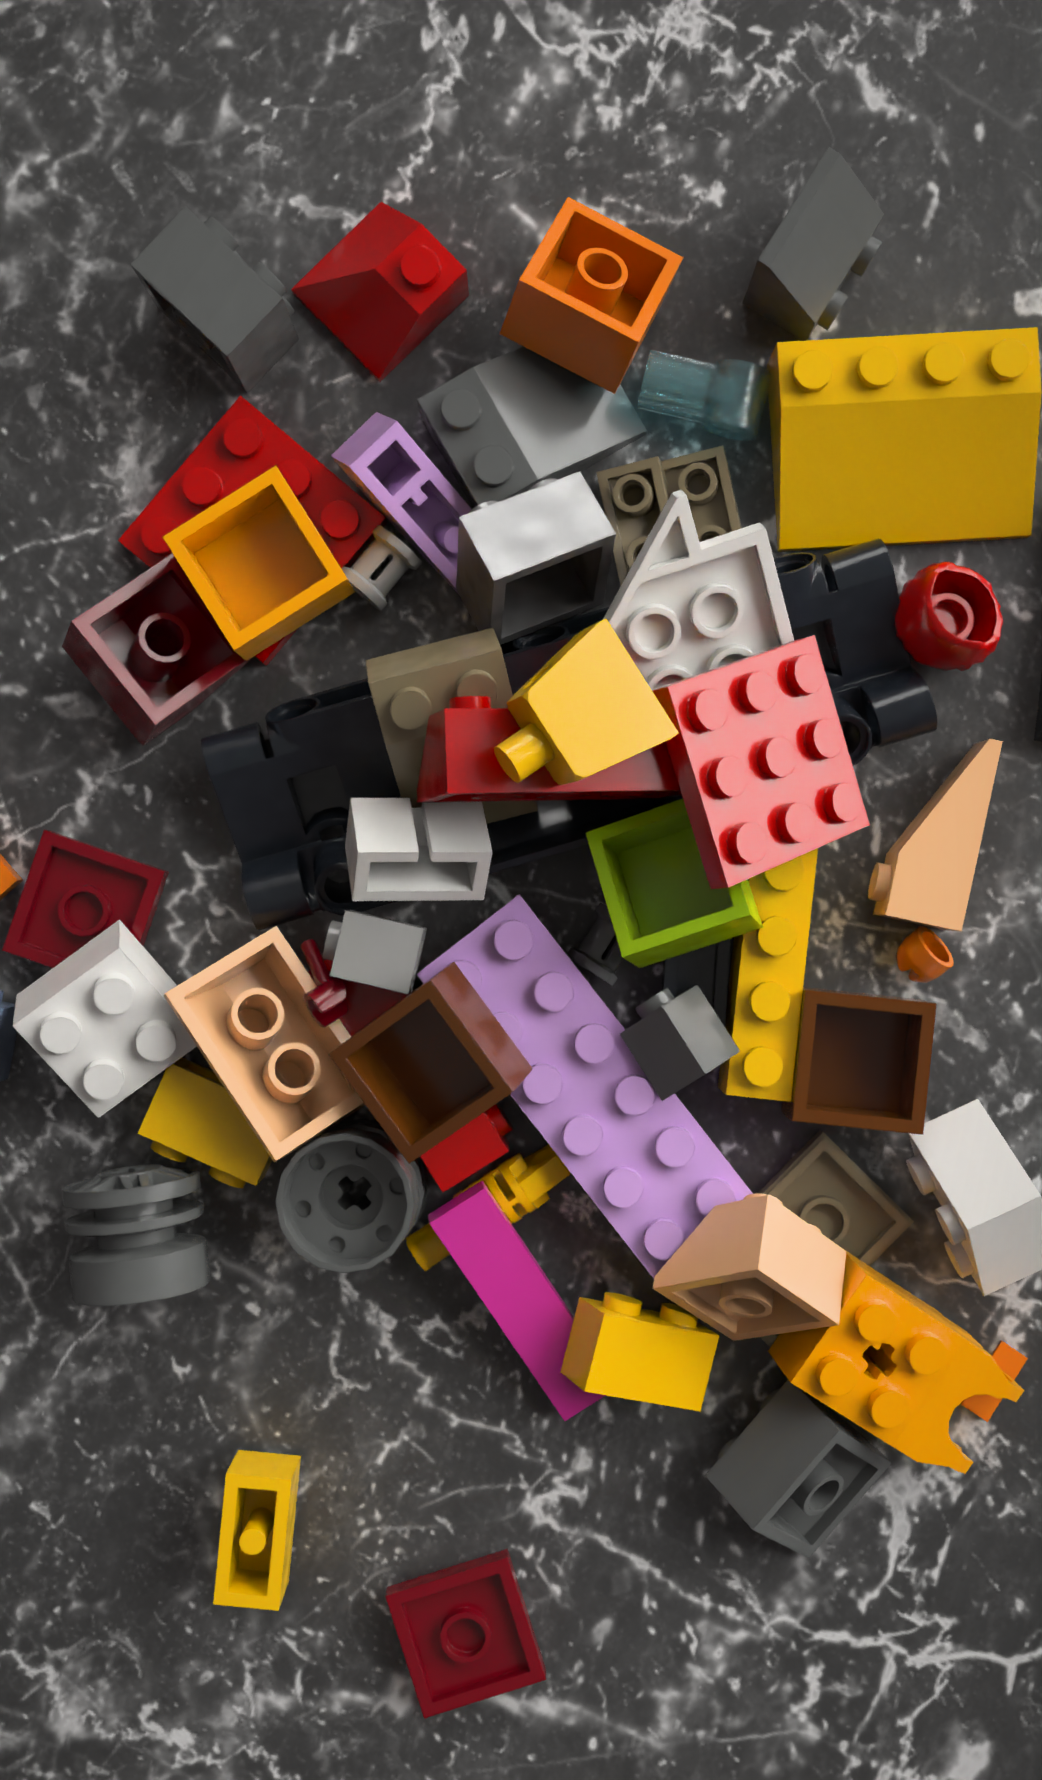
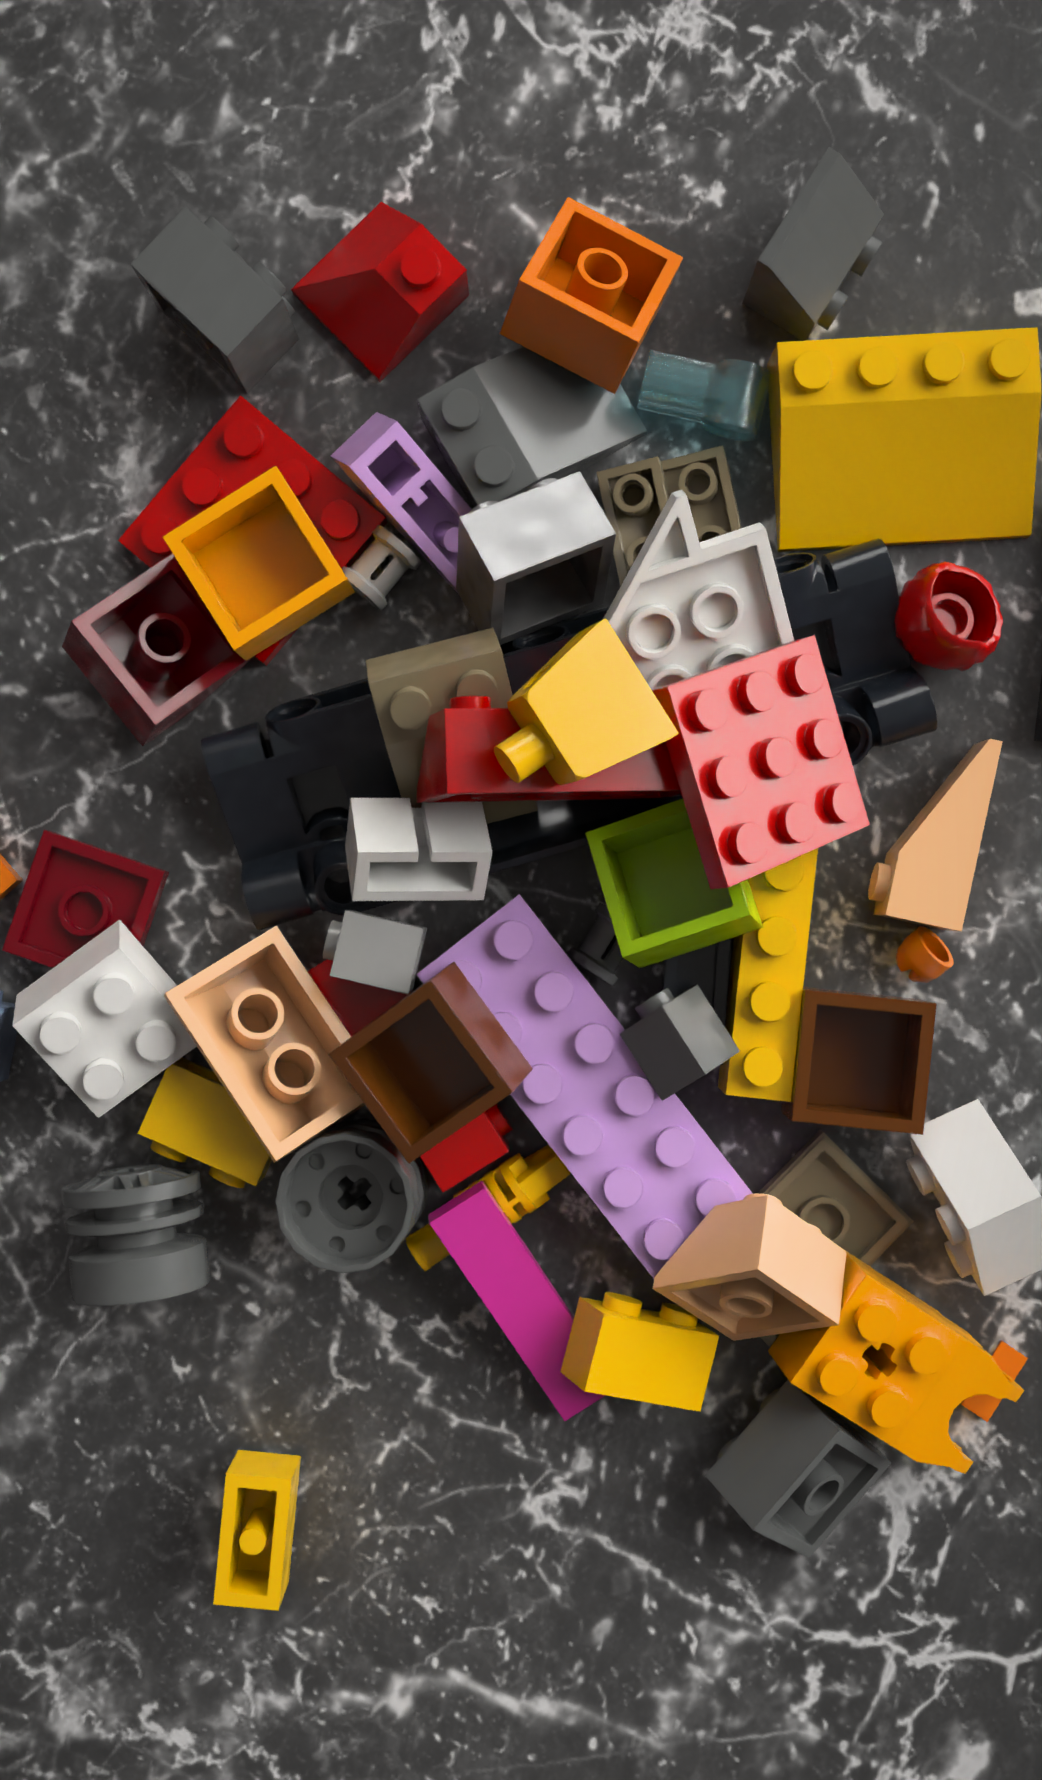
(326, 1000): dark red hand -> none
(465, 1633): dark red plate -> none

